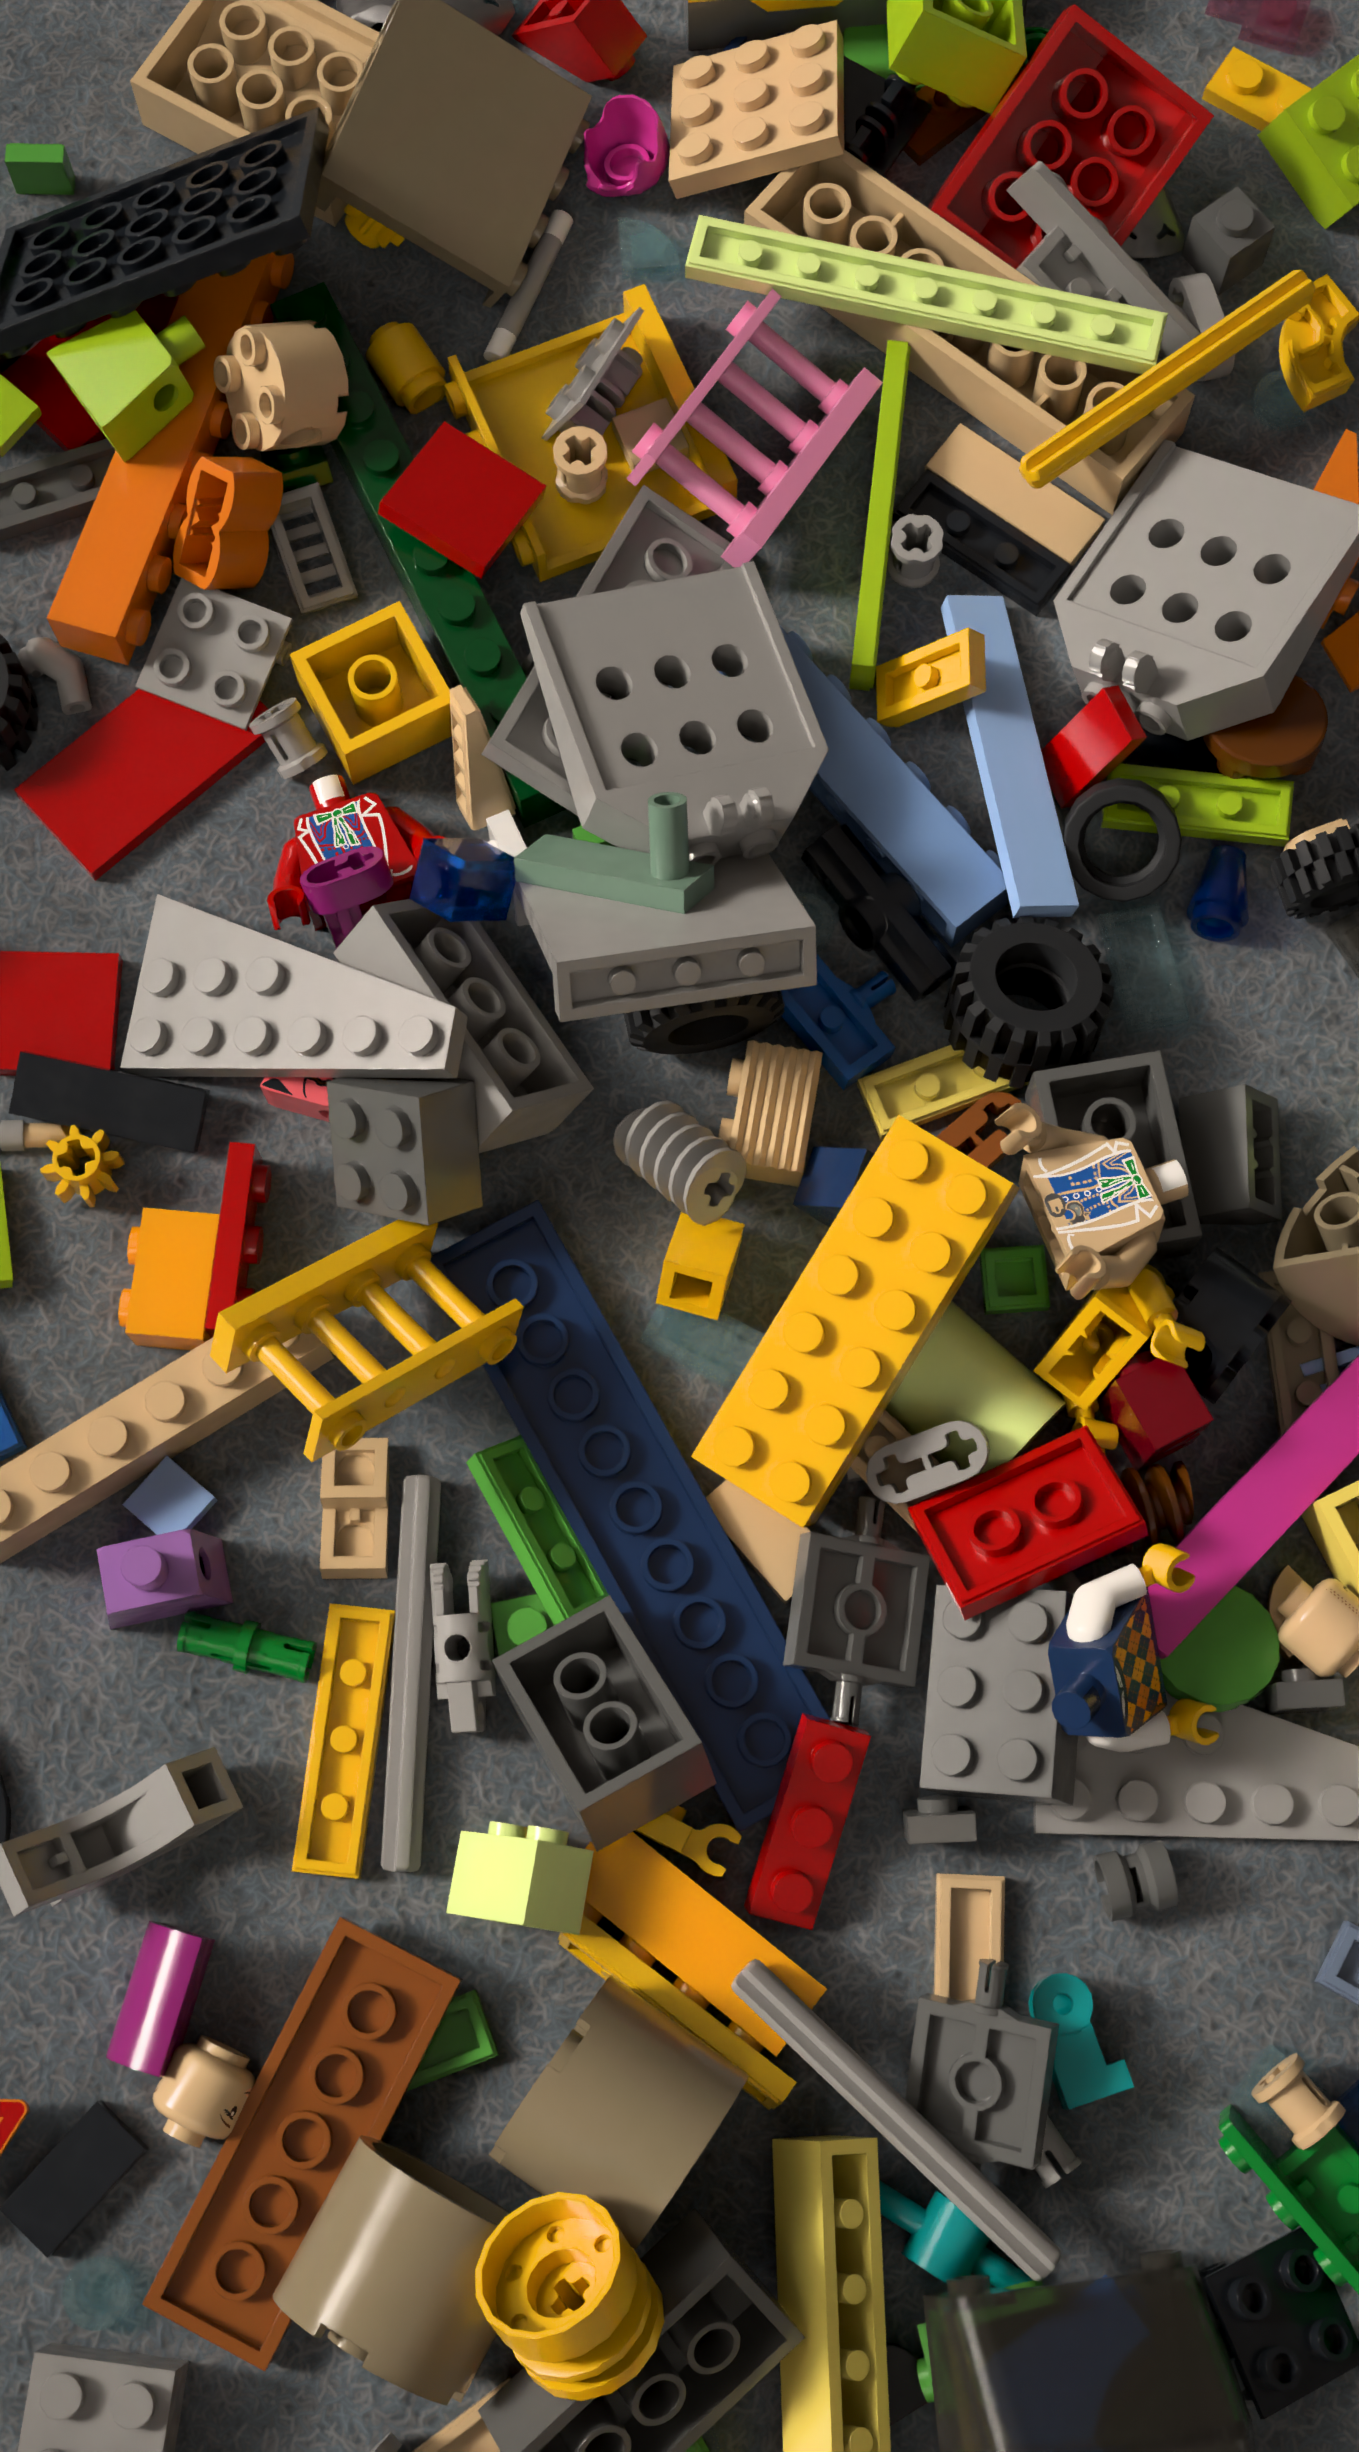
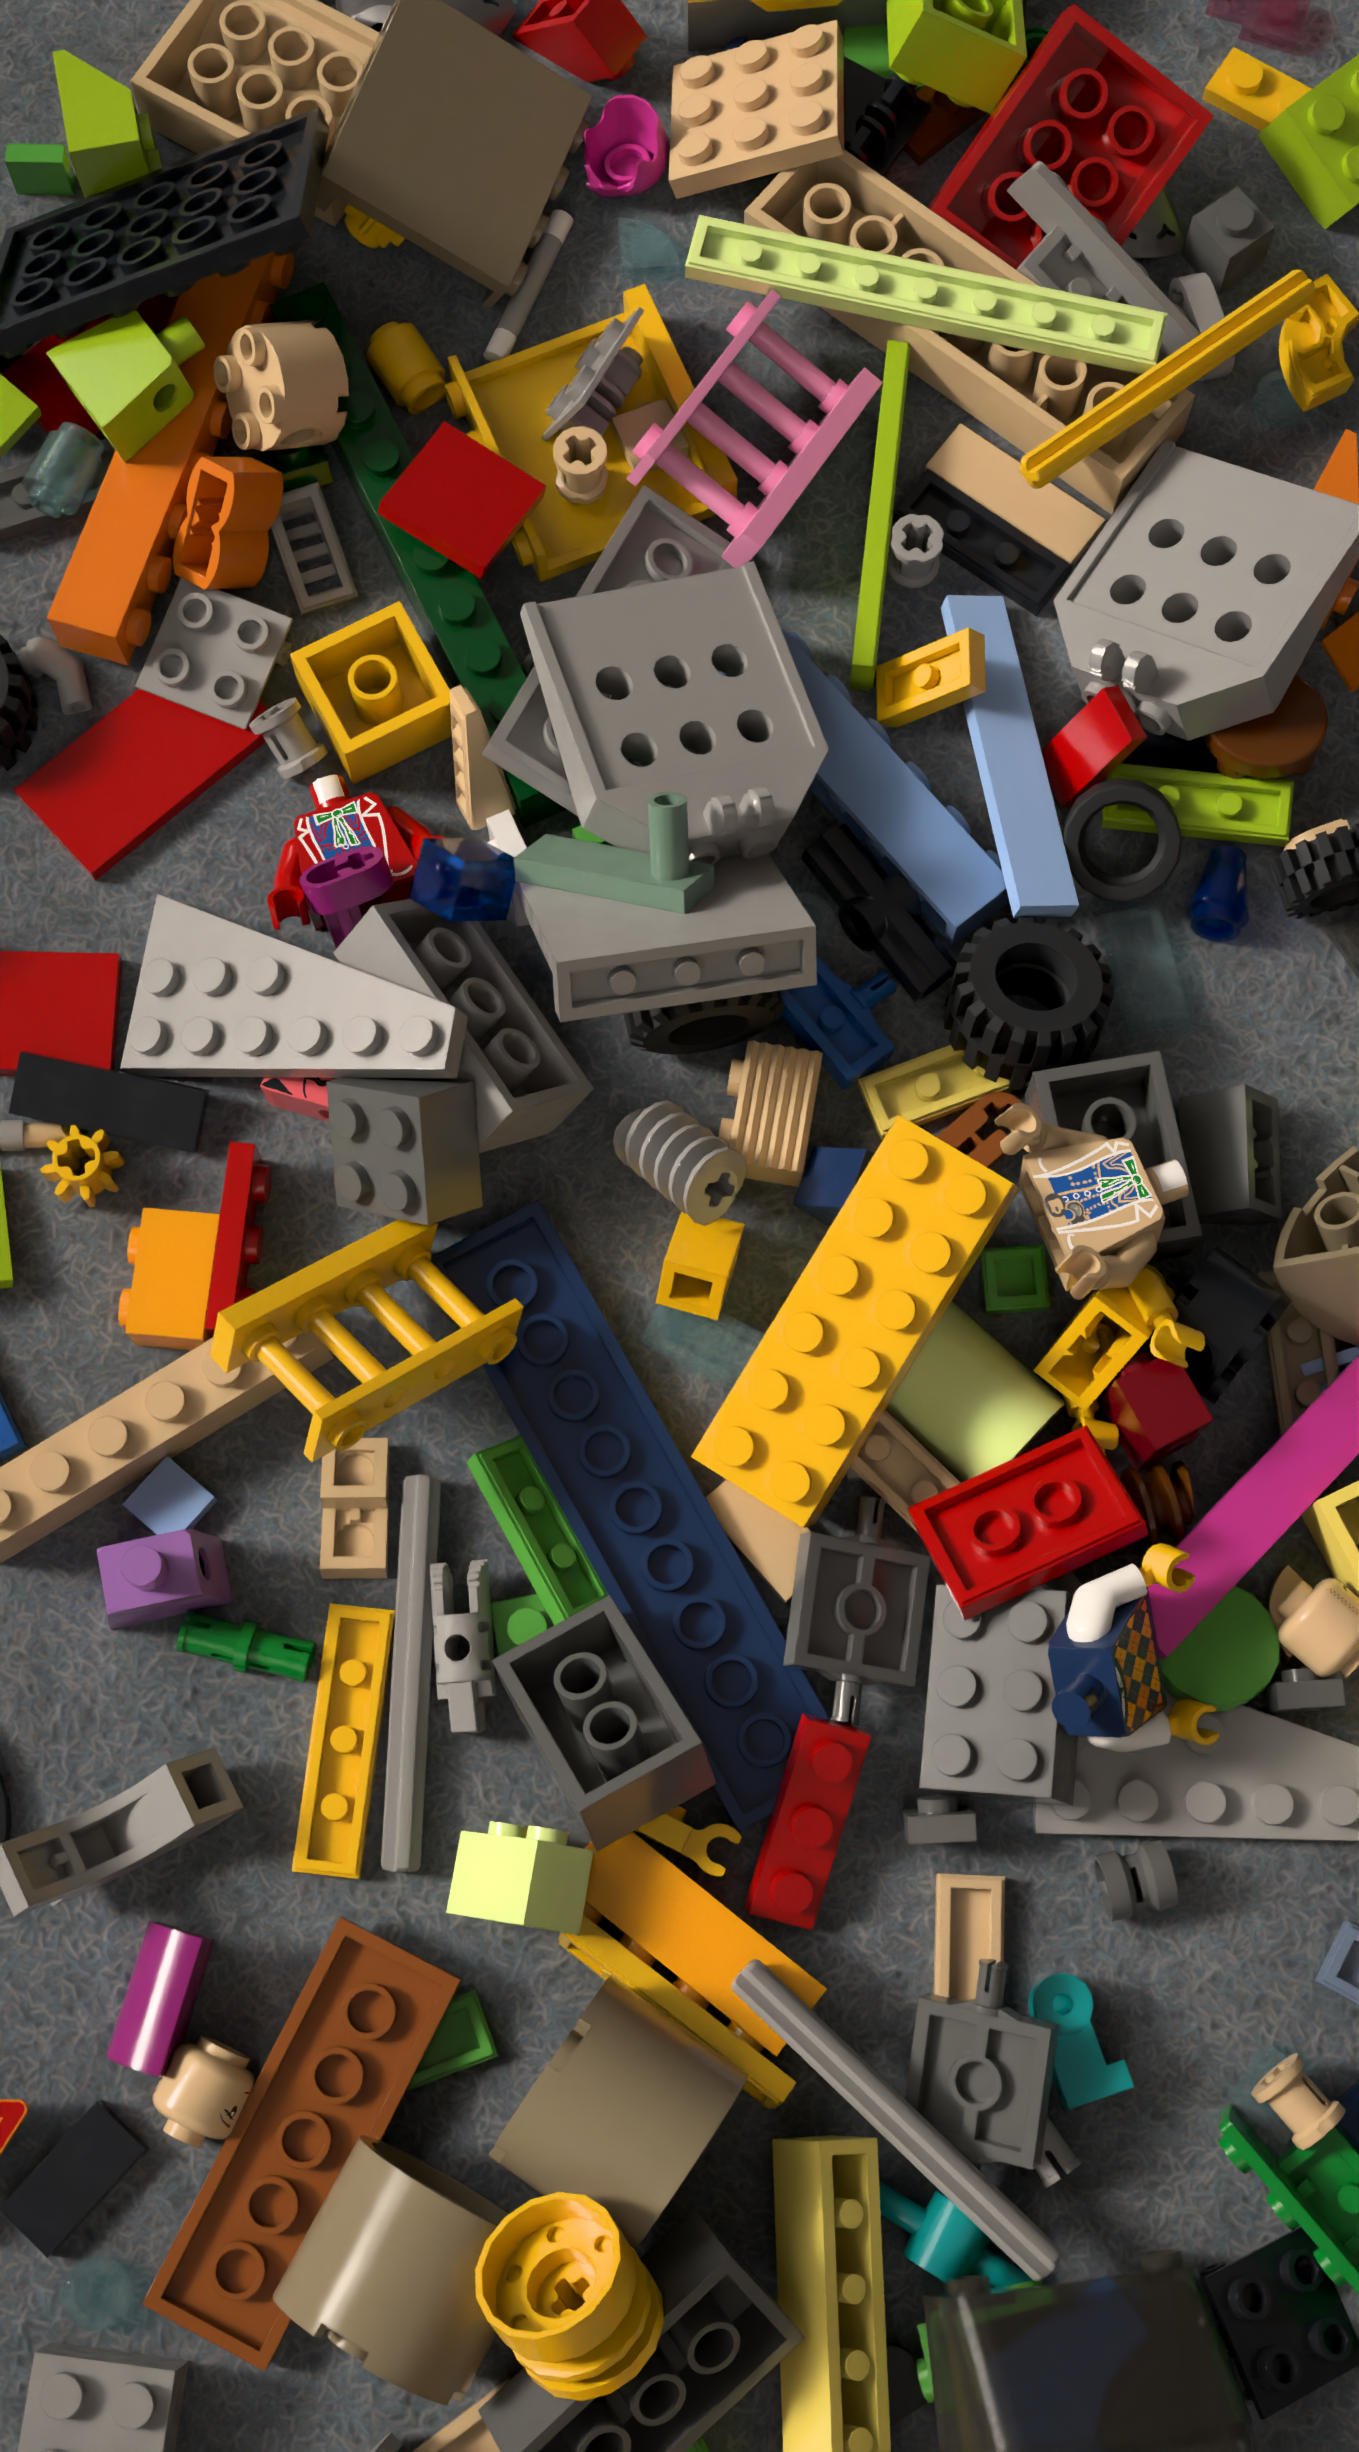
(63, 470): none -> clear light blue brick
(102, 127): none -> lime slope
(922, 1446): light grey beam -> none

